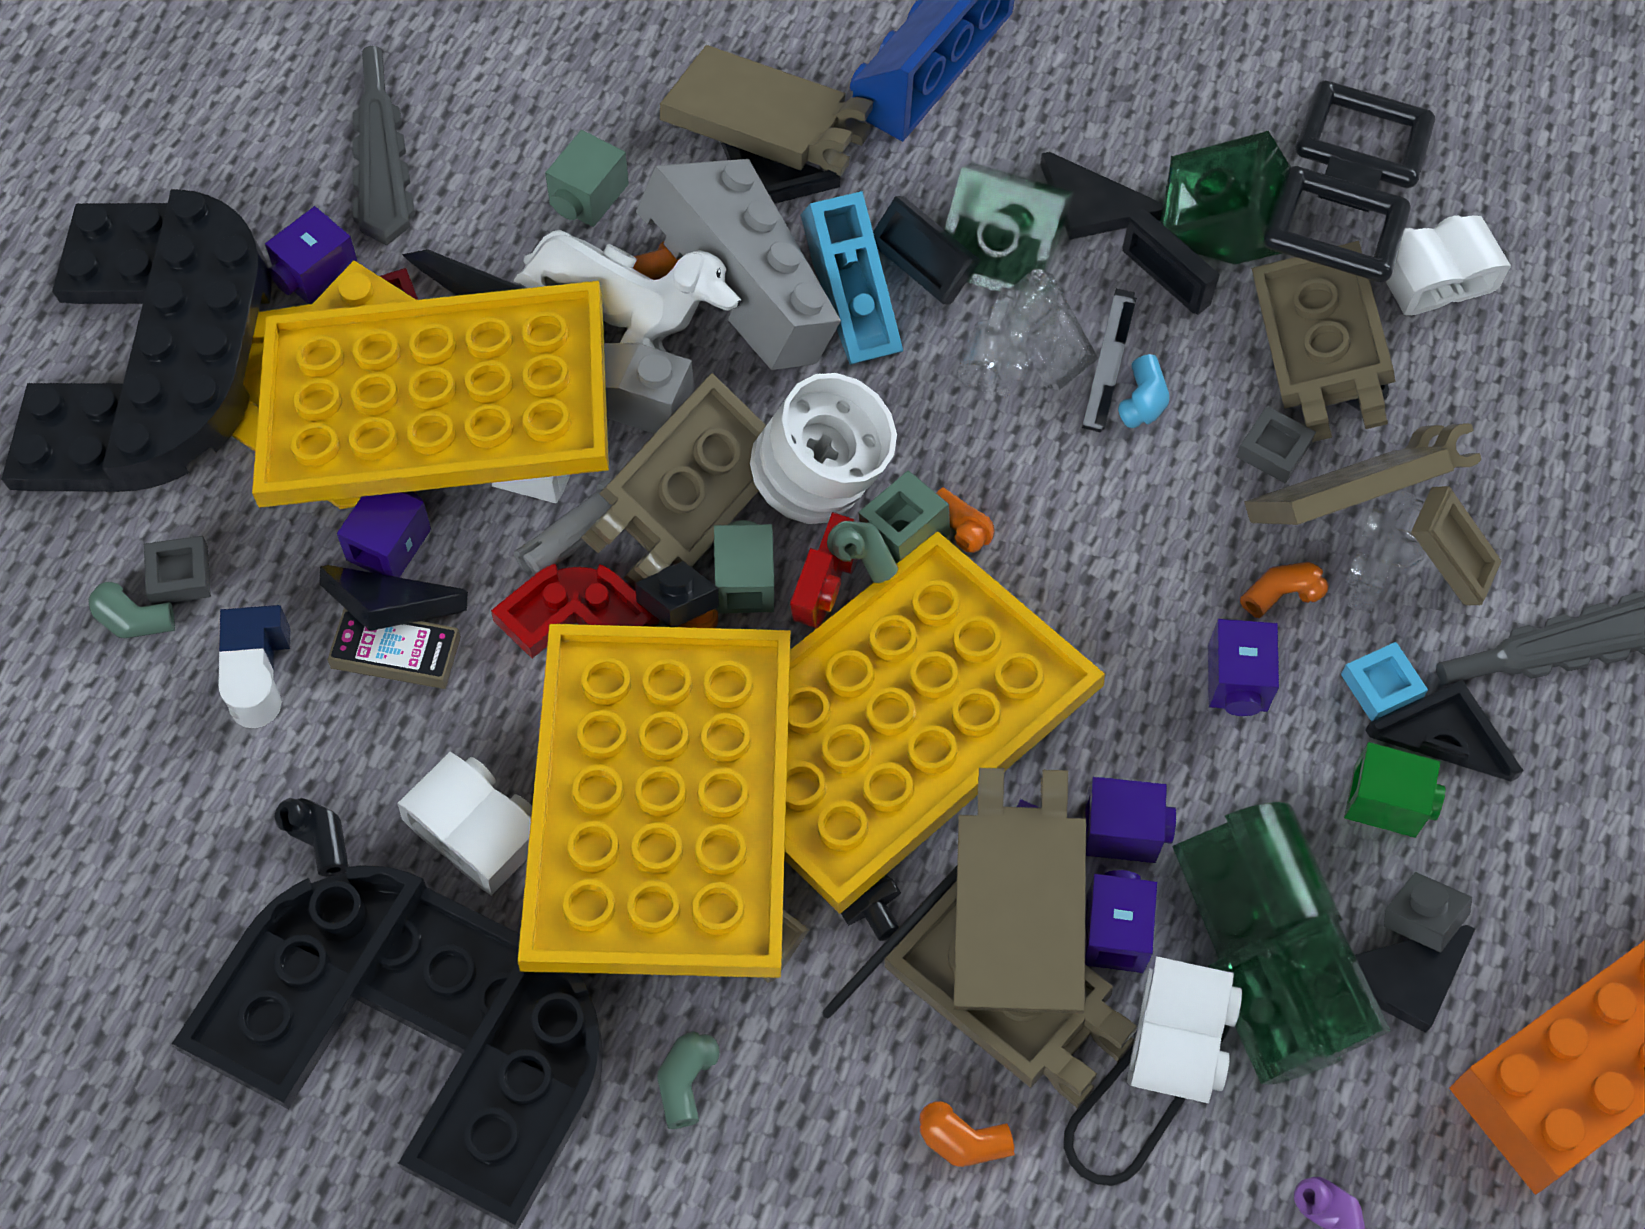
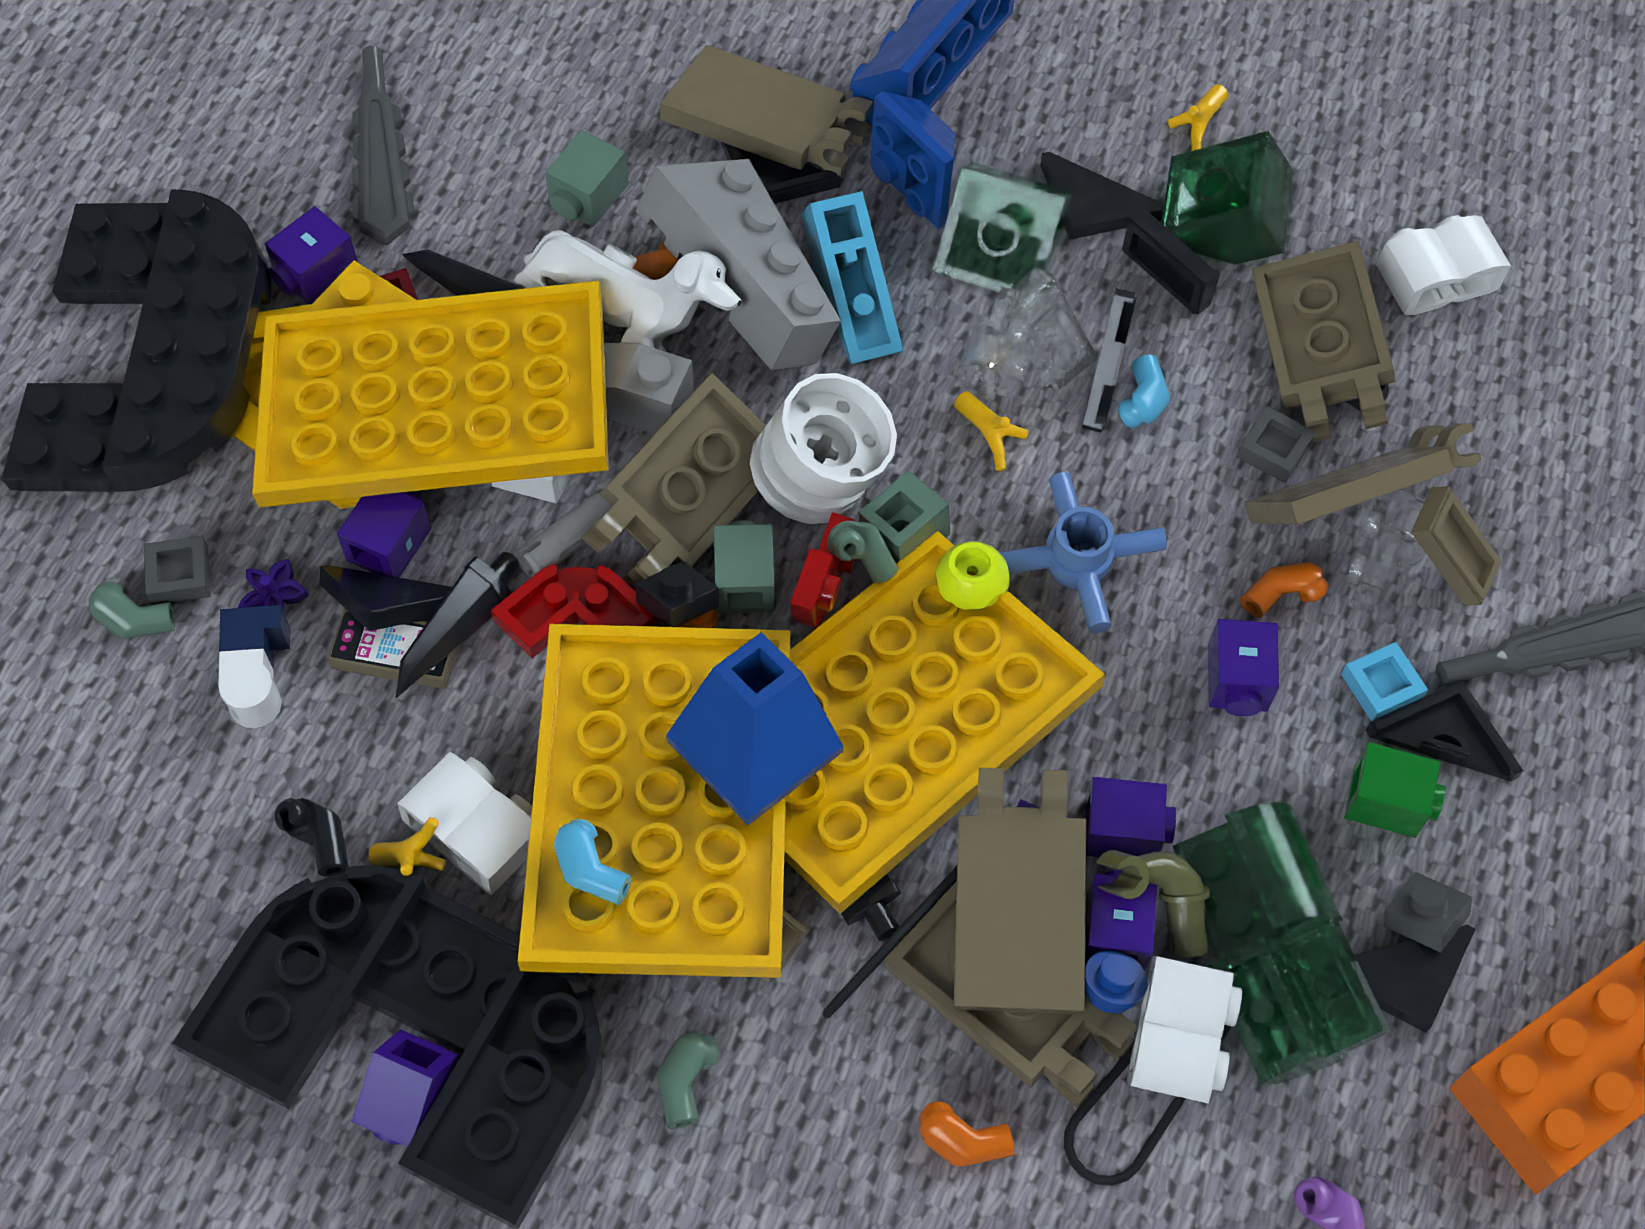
(273, 587): none -> dark purple plant
(402, 1086): none -> dark purple brick
(408, 852): none -> yellow bar
(458, 616): none -> black bar
(581, 863): none -> medium azure arm
(755, 729): none -> blue slope
(913, 154): none -> blue slope
(924, 250): black tile -> none
(971, 526): orange arm -> none
(977, 590): none -> neon yellow plate
(990, 424): none -> yellow bar
(1096, 551): none -> medium blue bar
(1114, 981): none -> blue plate
(1179, 889): none -> olive piece
(1201, 113): none -> yellow bar
(1351, 181): black bar -> none

